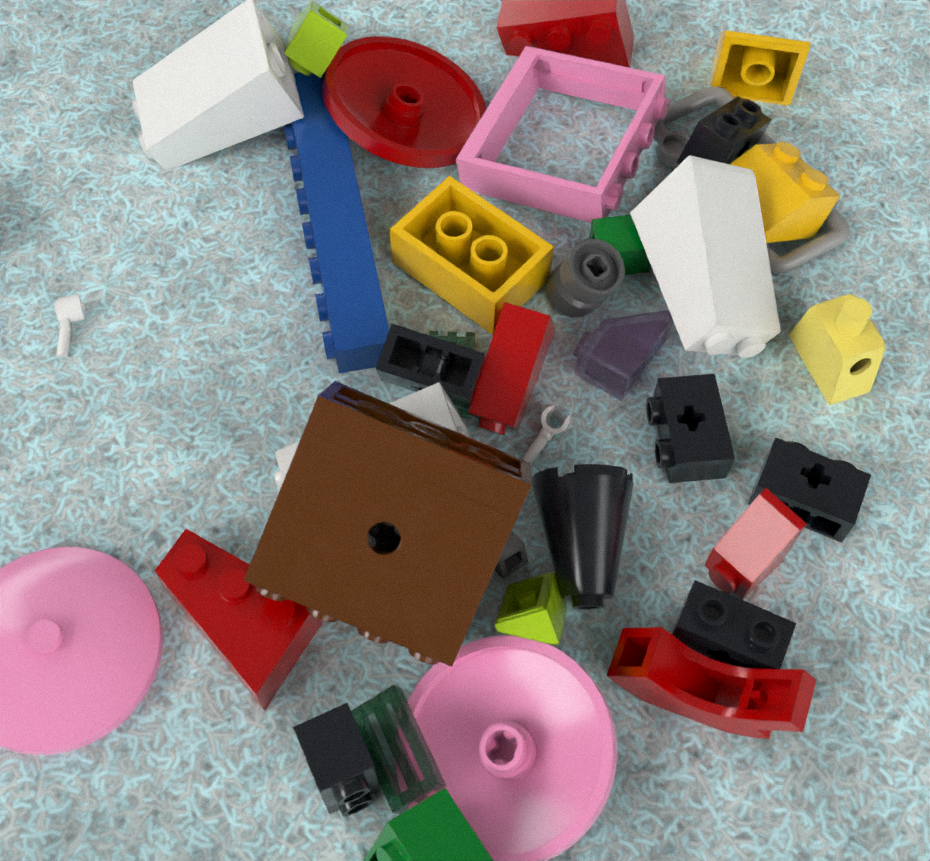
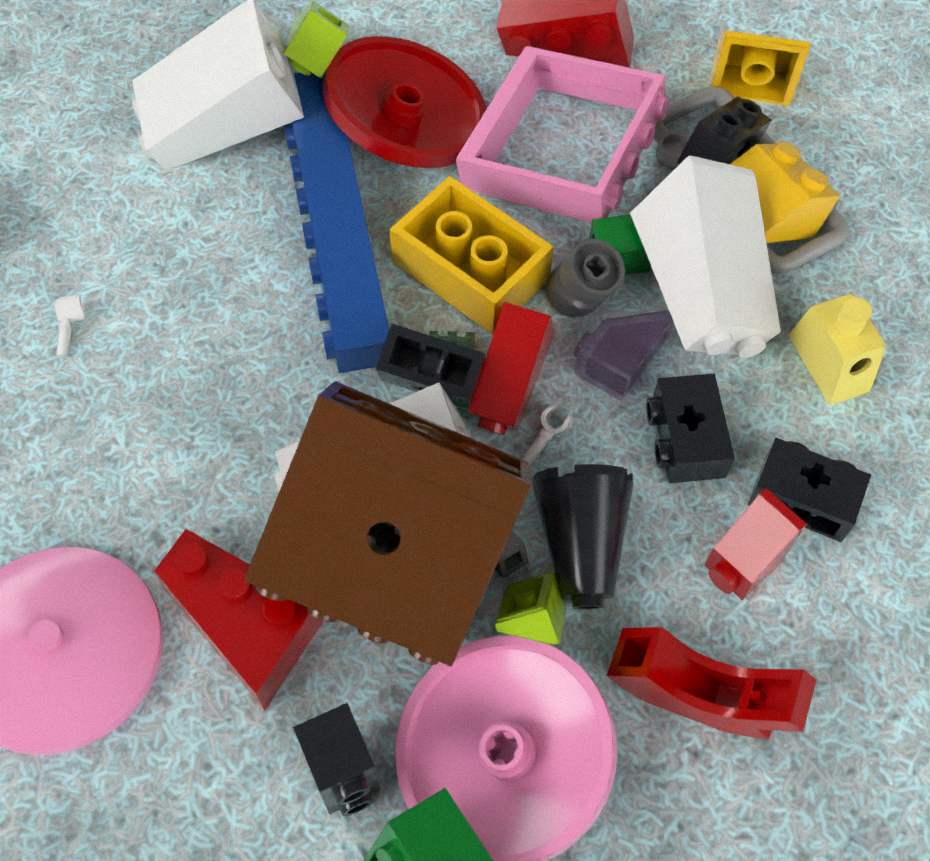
(417, 789): clear green tile -> none
(732, 629): black brick -> none

